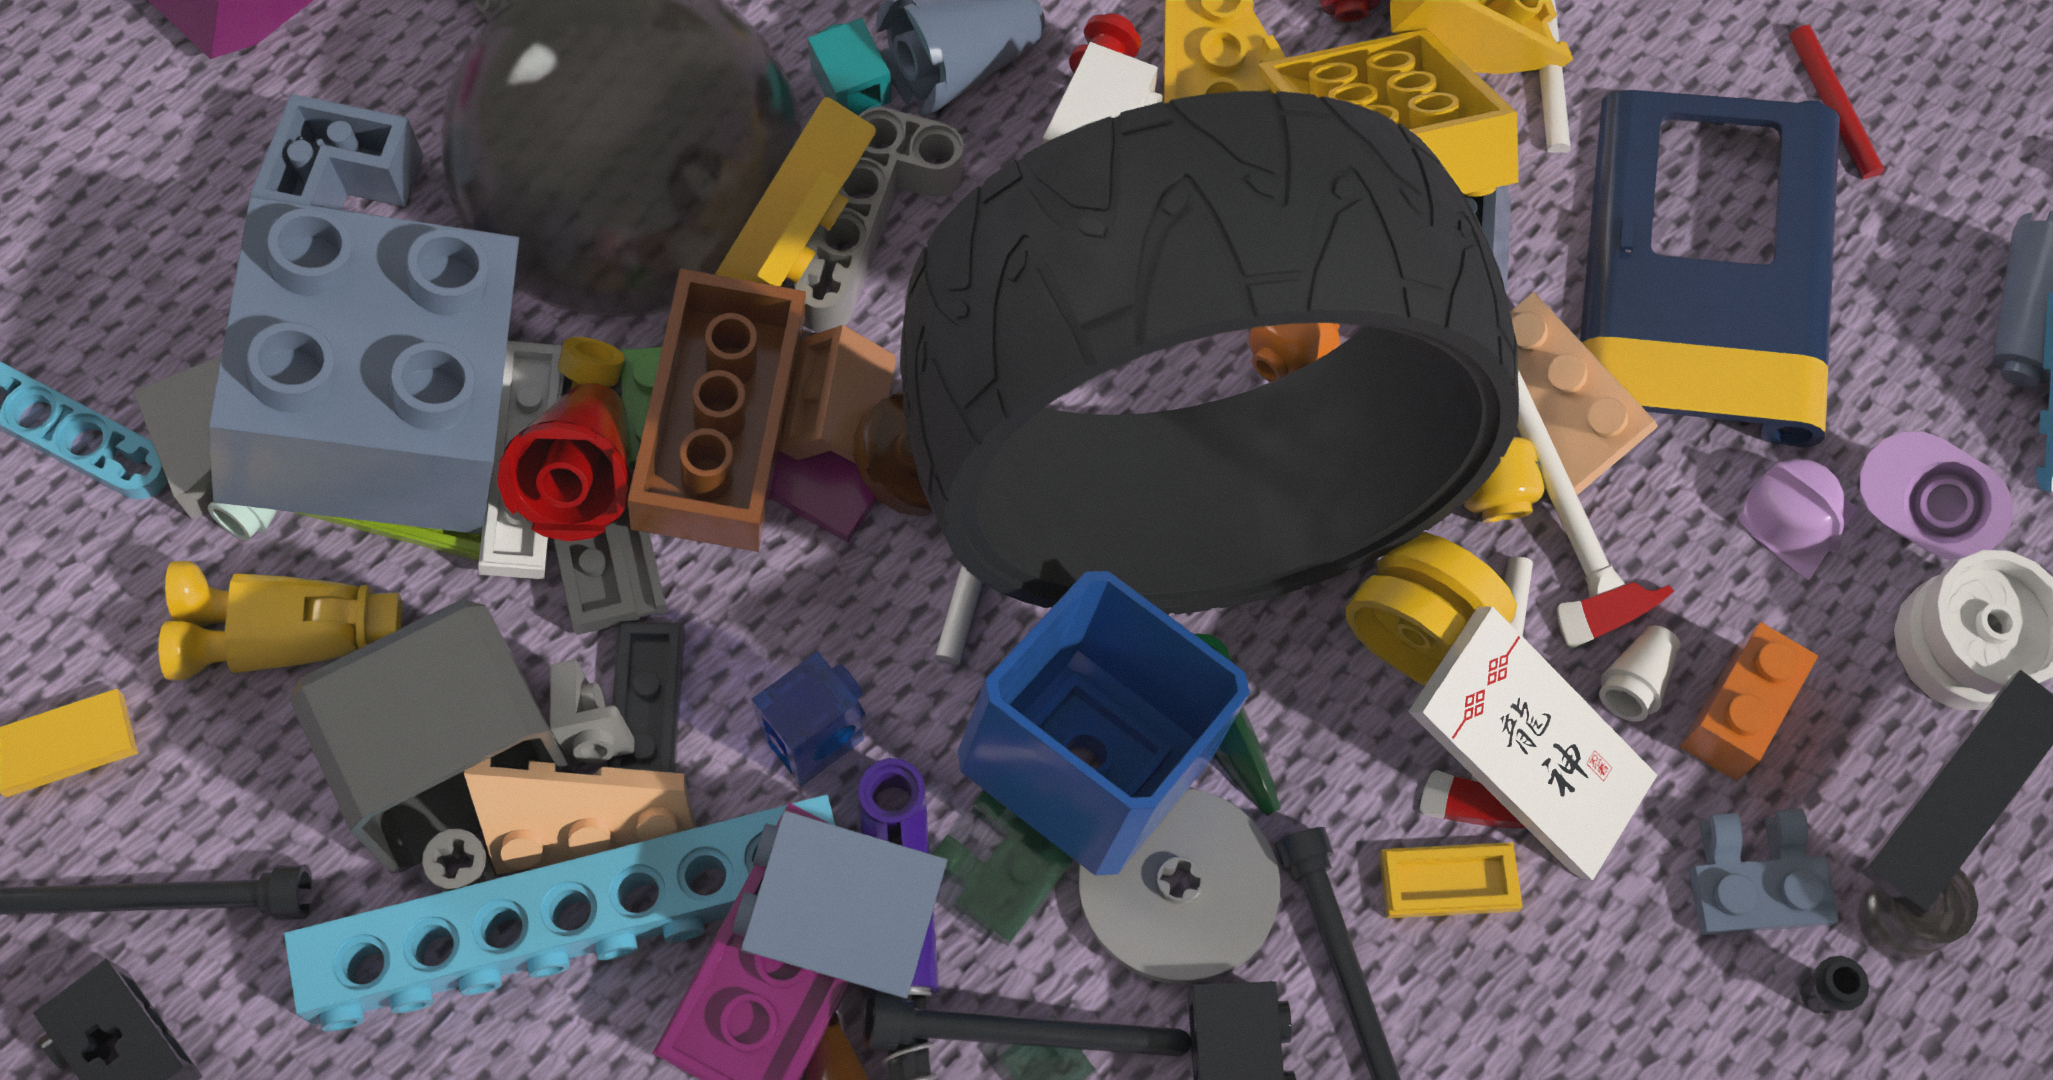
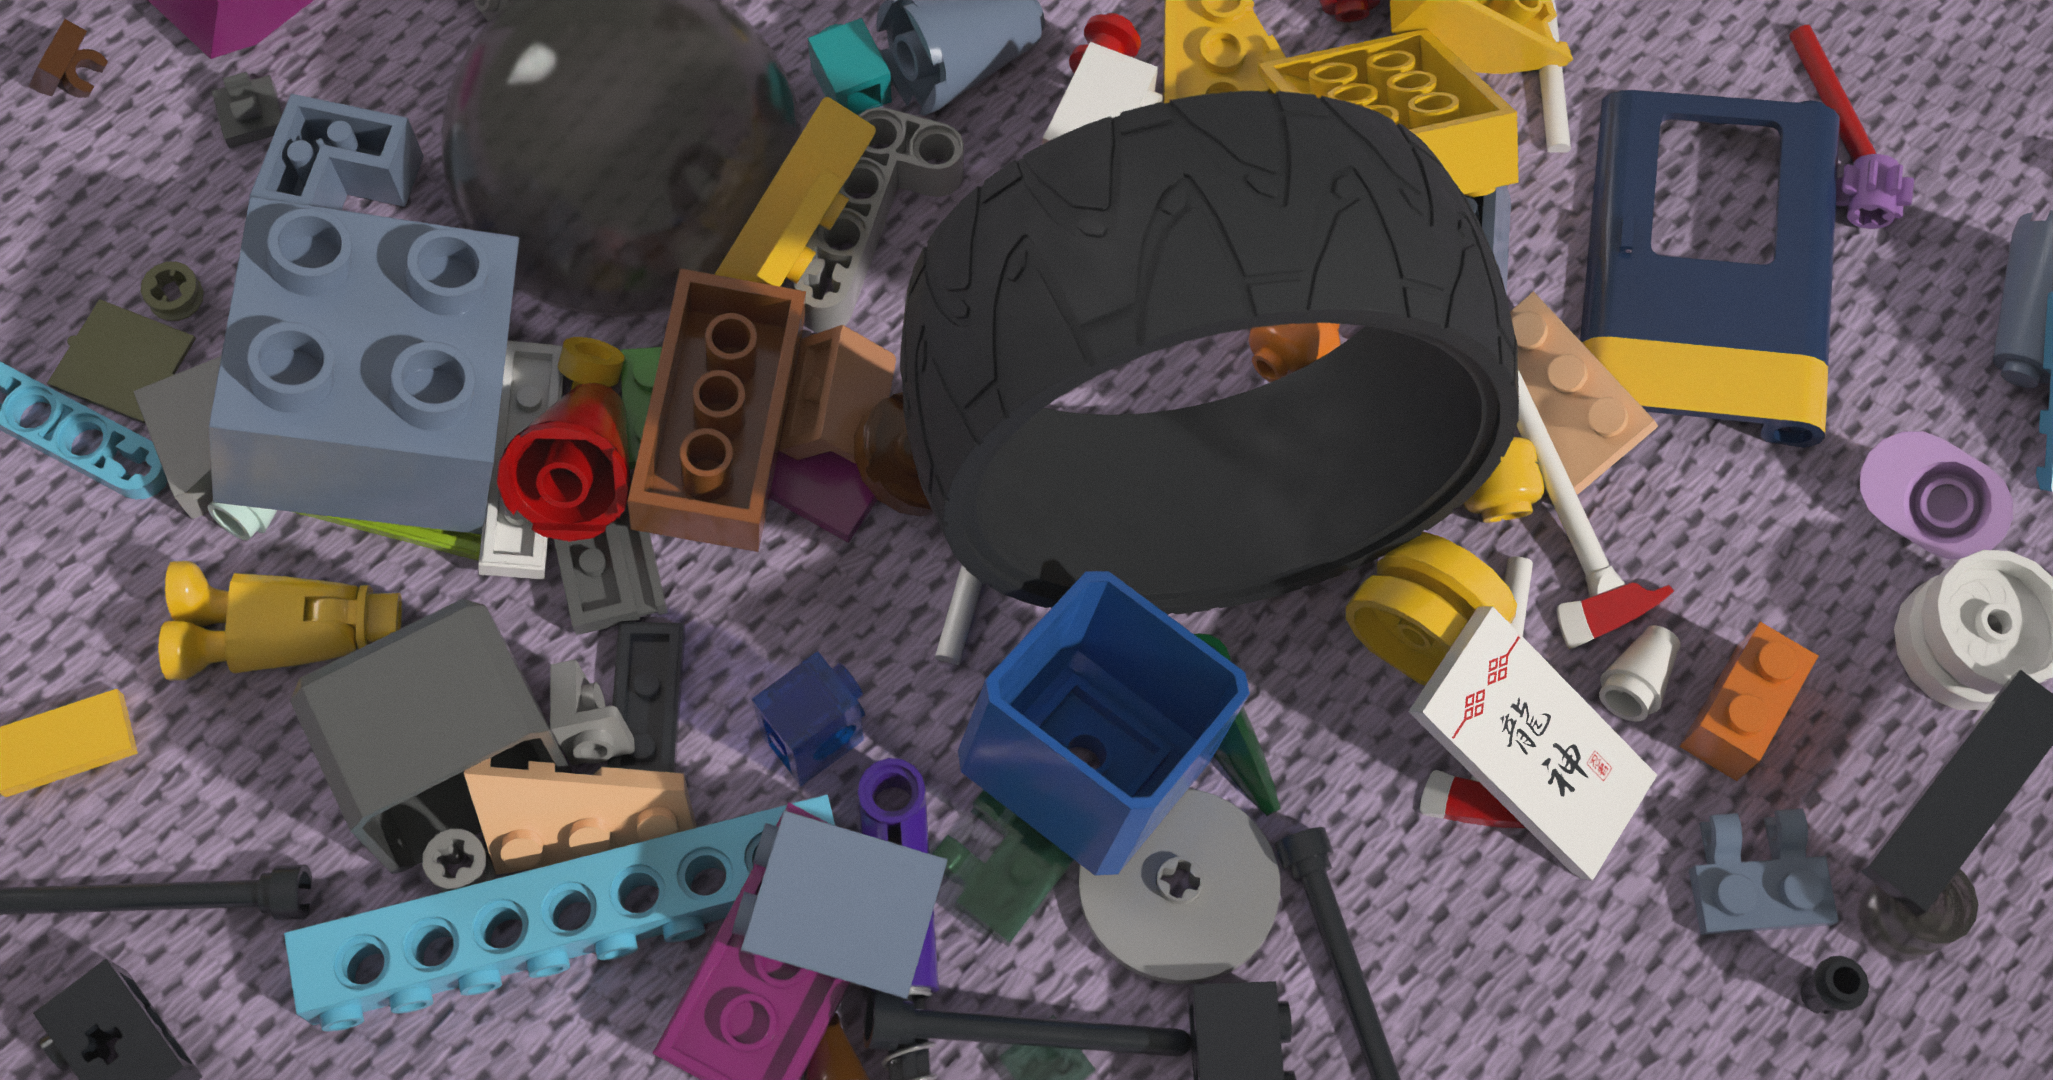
(63, 59): none -> reddish brown tile
(119, 355): none -> olive piece
(153, 291): none -> olive bush
(247, 109): none -> dark grey tile
(1450, 880): yellow tile -> none
(1797, 513): lavender piece -> none
(1874, 191): none -> medium lavender gear

